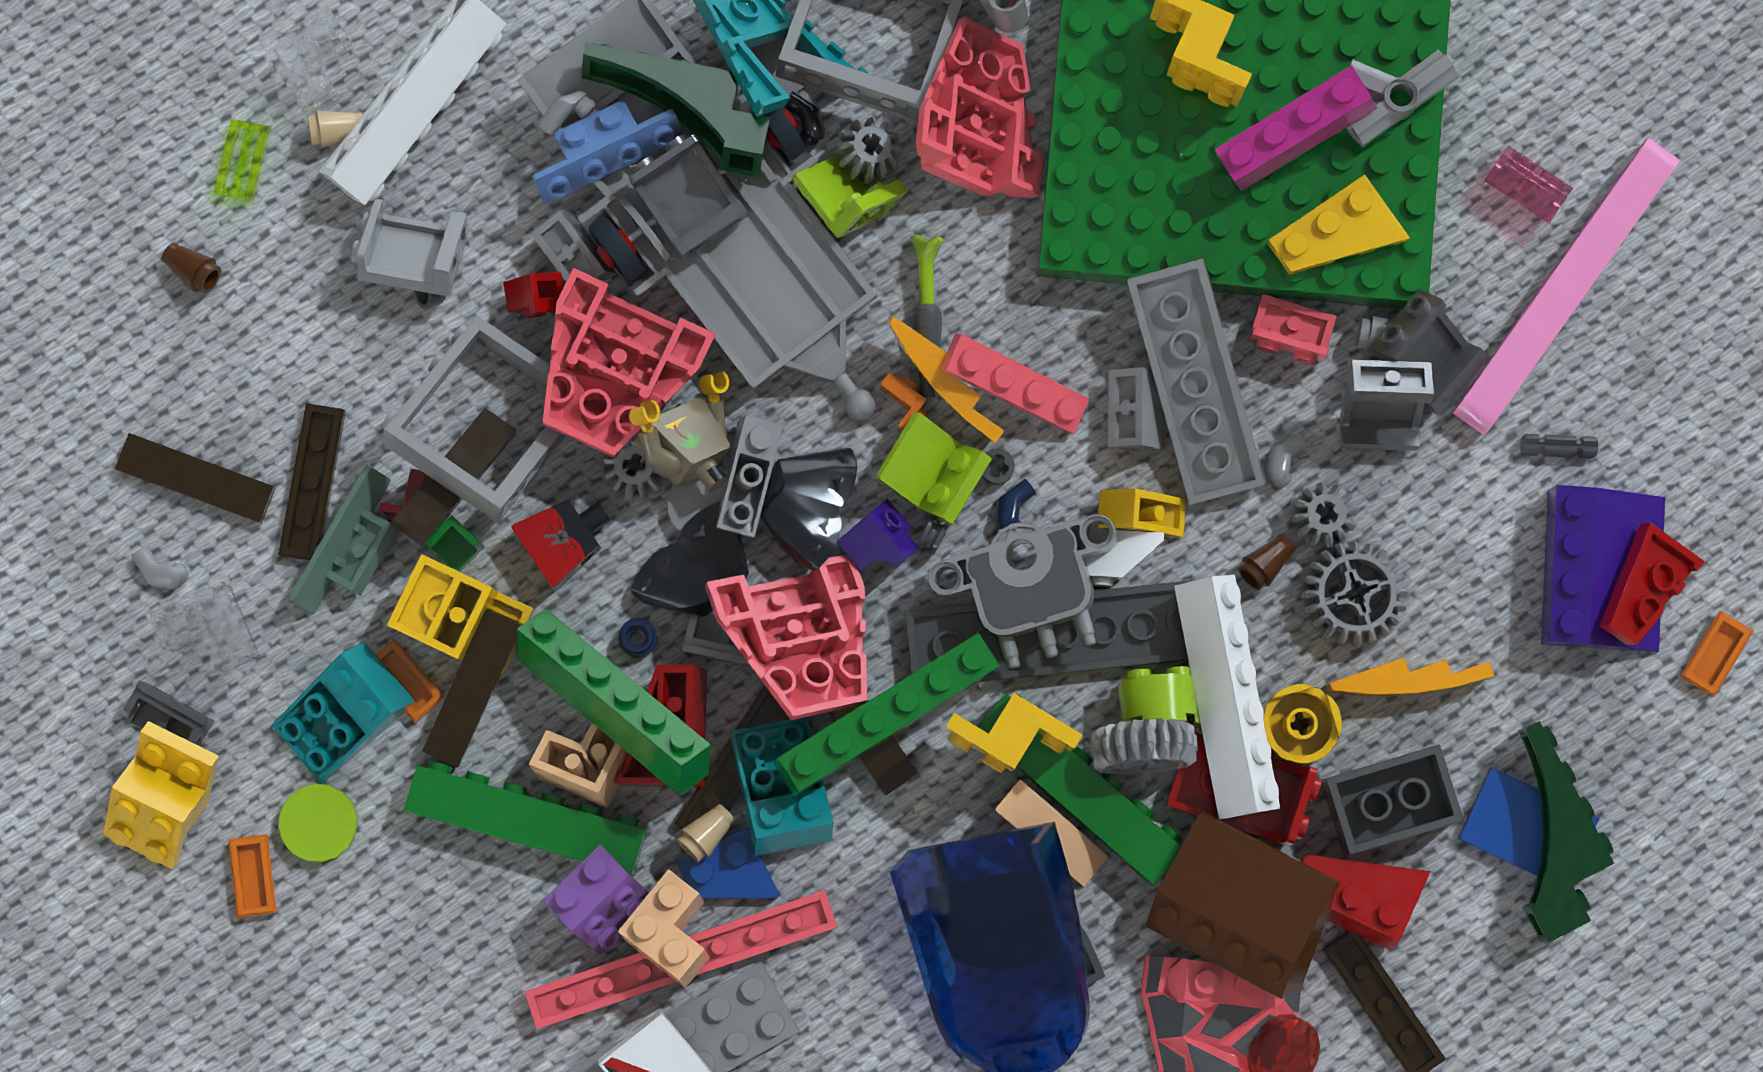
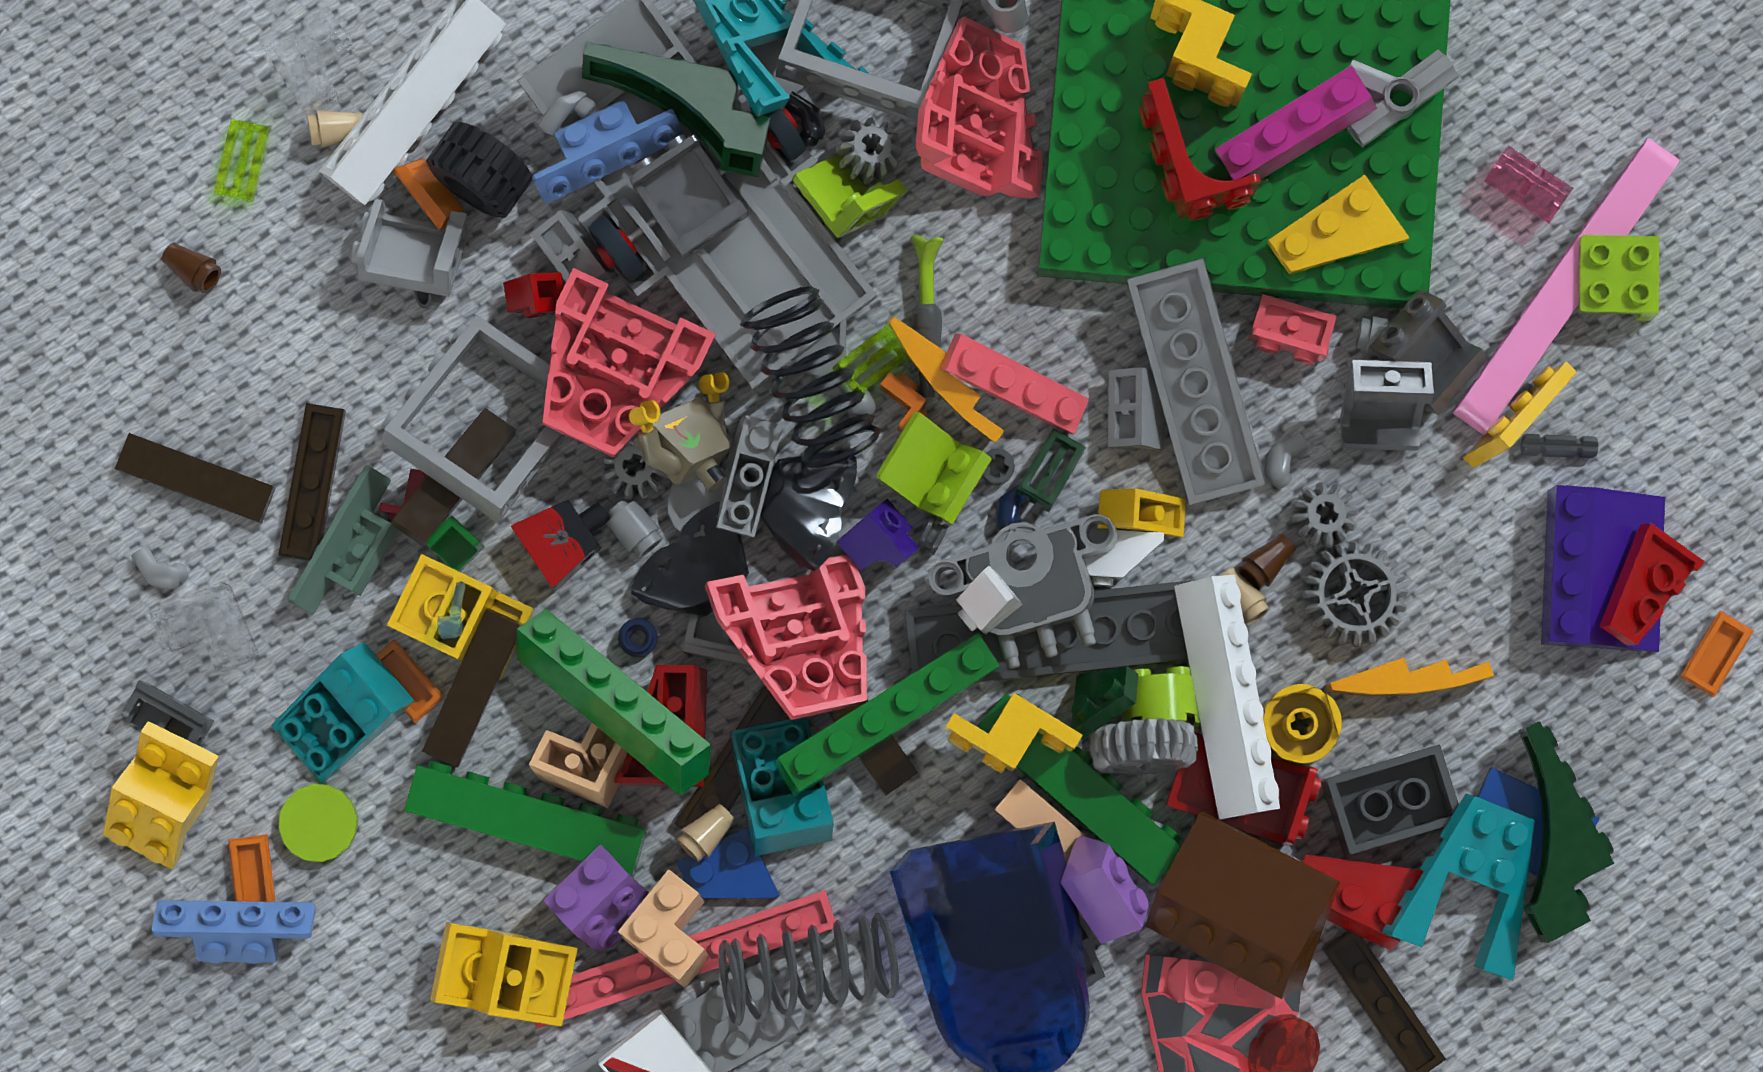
(234, 928): none -> medium blue bracket
(428, 192): none -> orange tile
(451, 625): none -> clear light blue hand
(479, 169): none -> black tyre
(503, 974): none -> yellow bracket
(633, 527): none -> light grey brick
(817, 386): none -> black piece
(871, 950): none -> dark grey piece
(884, 333): none -> clear neon green tile
(987, 601): none -> white slope
(1036, 495): none -> dark green tile
(1102, 697): none -> dark green wing
(1103, 890): none -> medium lavender slope
(1183, 184): none -> red bracket
(1251, 600): none -> tan cone
(1486, 848): none -> teal wing
(1522, 414): none -> yellow wing
(1619, 275): none -> lime bracket

